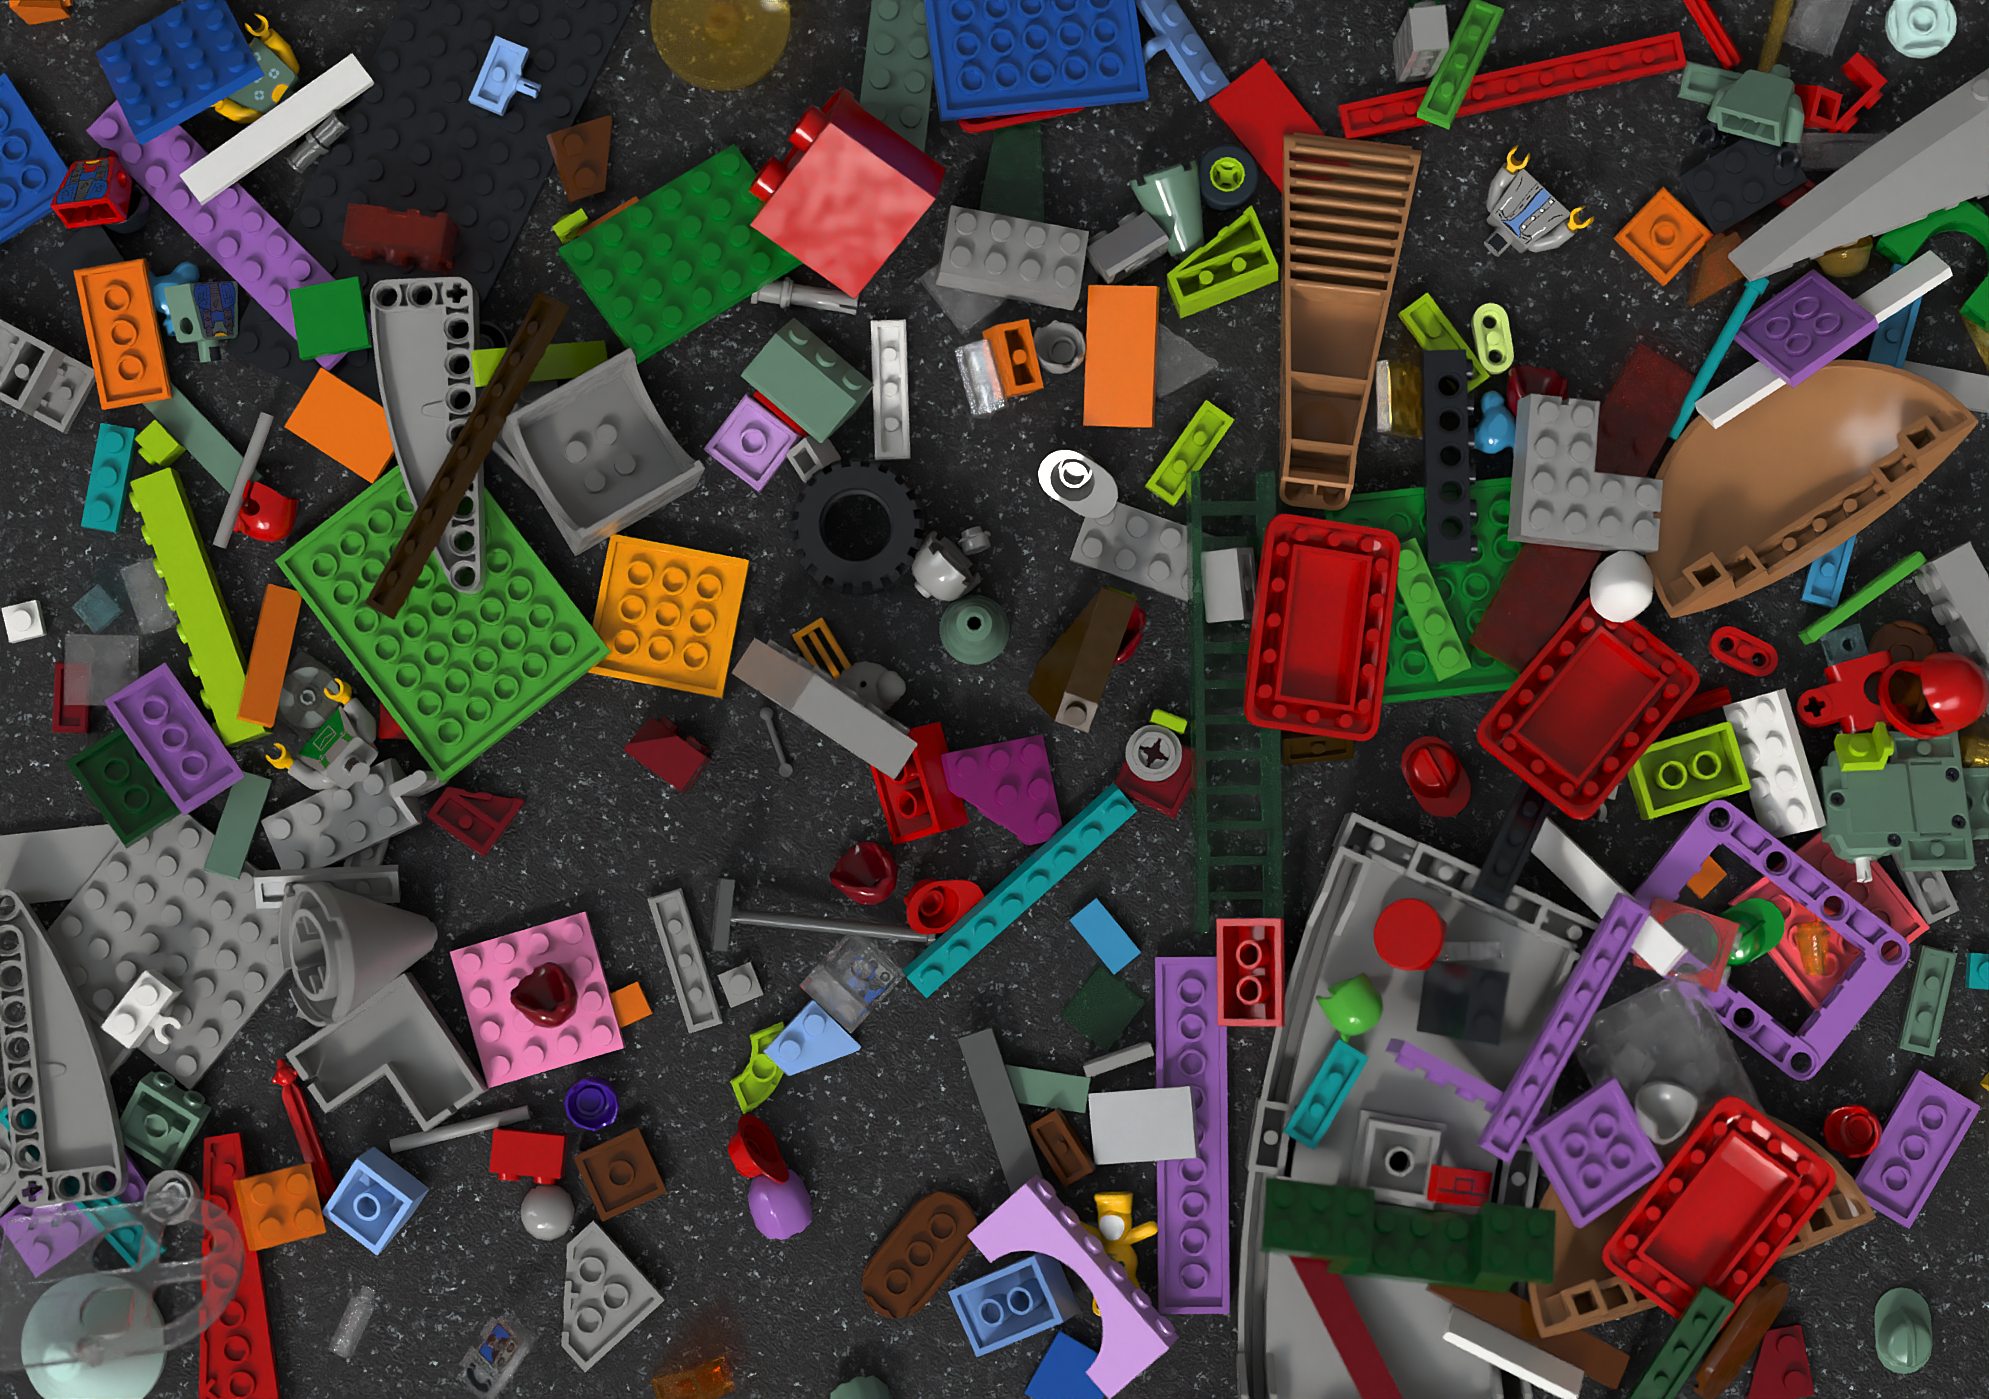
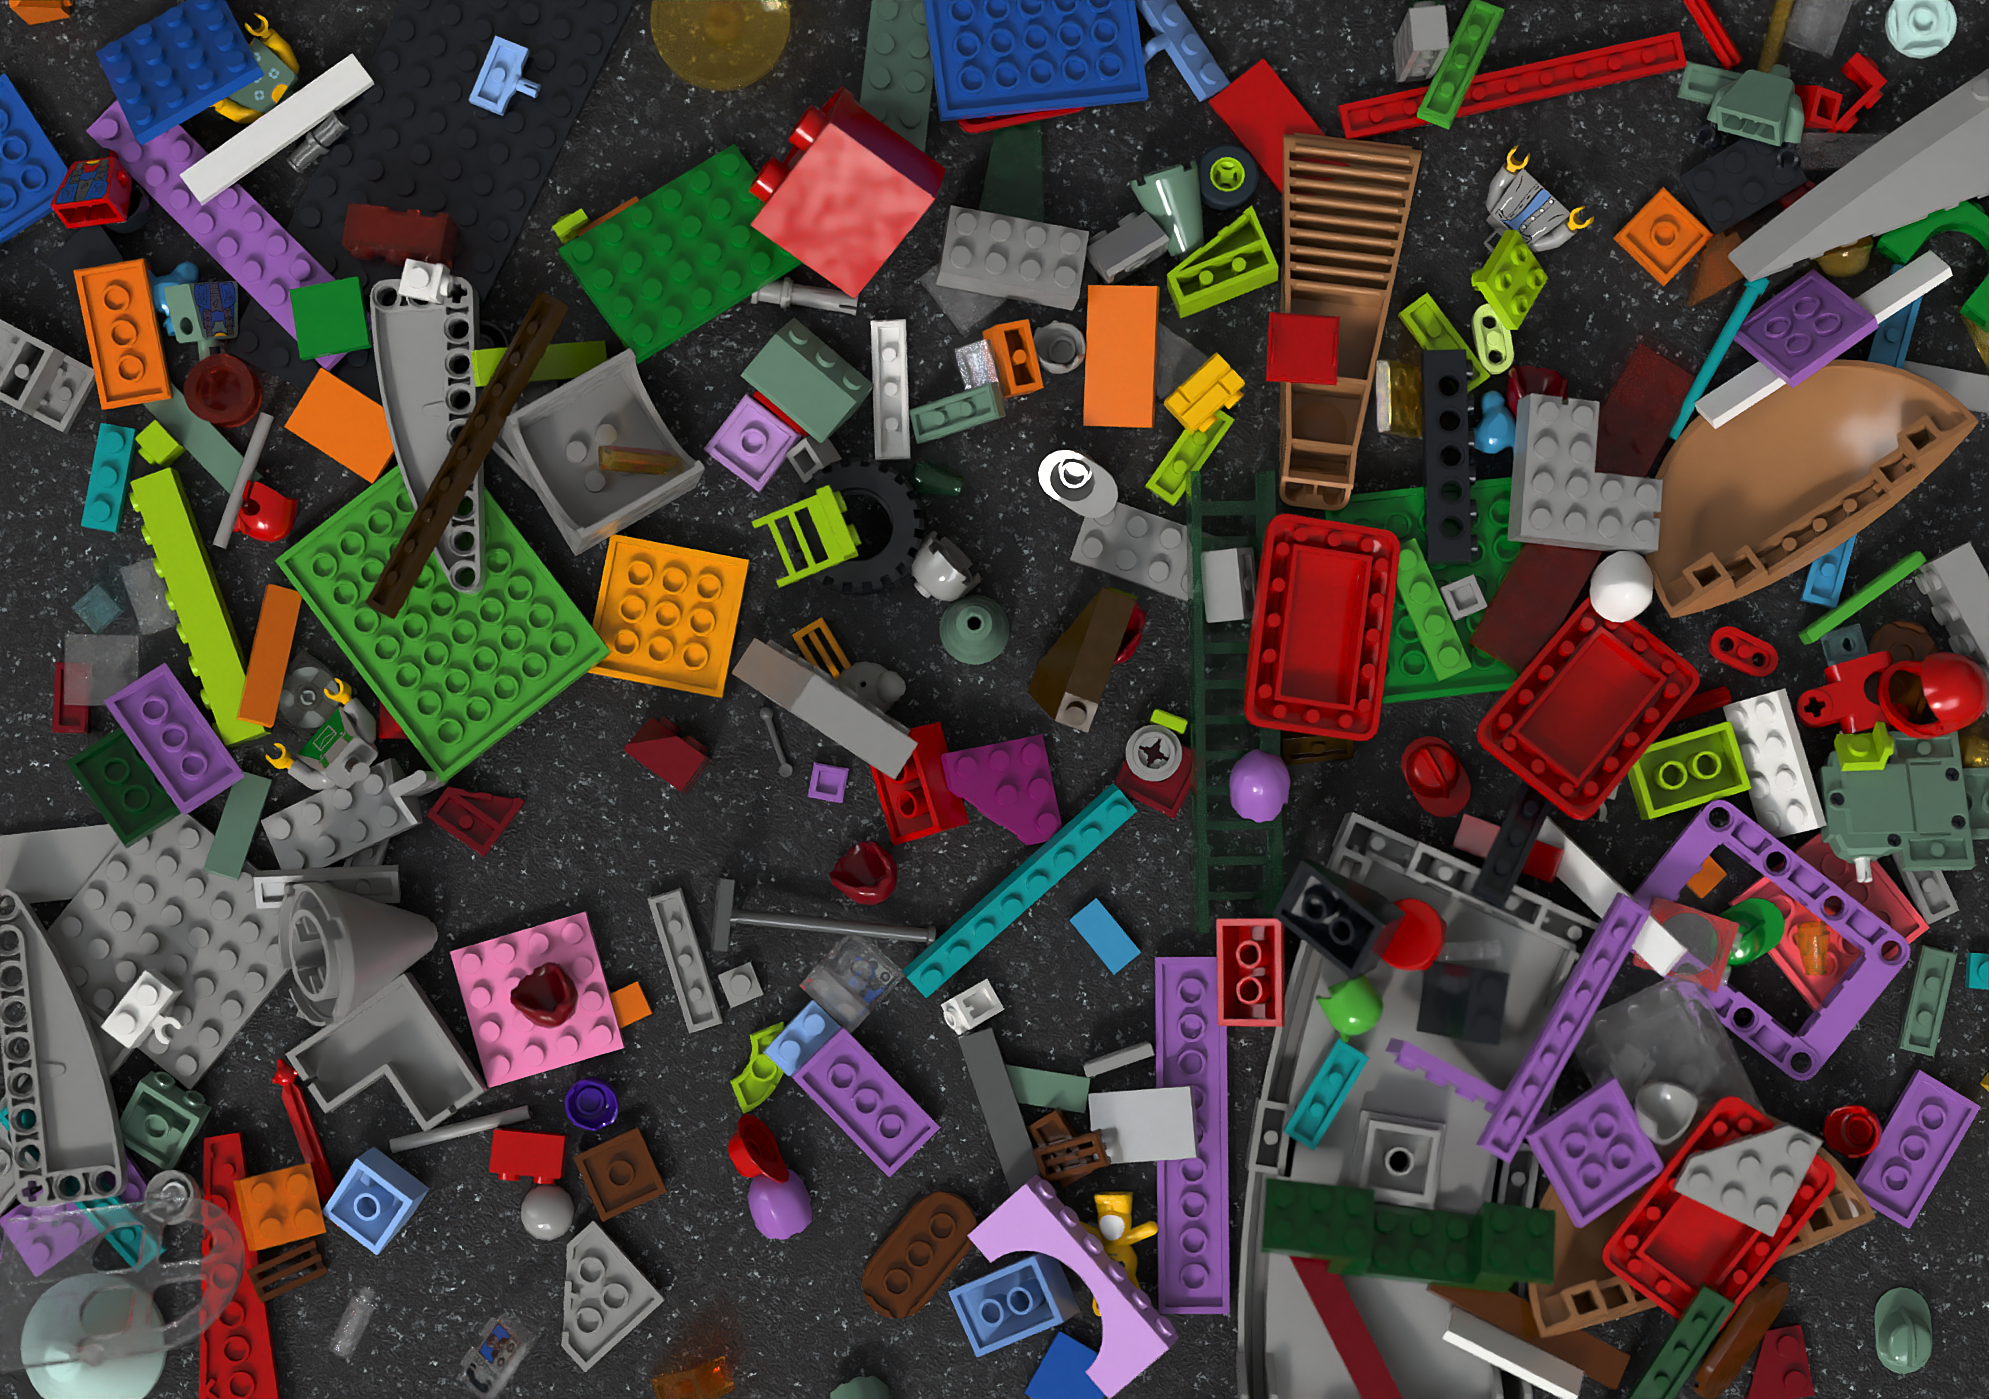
(24, 621): white plate -> none
(223, 391): none -> clear red hat
(315, 1259): none -> reddish brown tile
(425, 281): none -> white bracket
(582, 156): reddish brown wing -> none
(635, 460): none -> clear yellow slope
(828, 782): none -> medium lavender tile
(835, 535): none -> lime plate
(865, 1101): none -> medium lavender plate
(932, 479): none -> clear green cone
(939, 904): red piece -> none
(957, 412): none -> sand green tile
(971, 1007): none -> white bracket
(974, 540): light grey plate -> none
(1099, 1147): none -> reddish brown tile
(1102, 1009): clear green piece -> none
(1205, 394): none -> yellow brick
(1259, 786): none -> medium lavender hair
(1302, 348): none -> red piece
(1339, 917): none -> black slope
(1458, 1185): red tile -> none
(1463, 597): none -> light grey plate
(1478, 836): none -> red tile
(1510, 279): none -> lime plate
(1751, 1175): none -> light grey plate

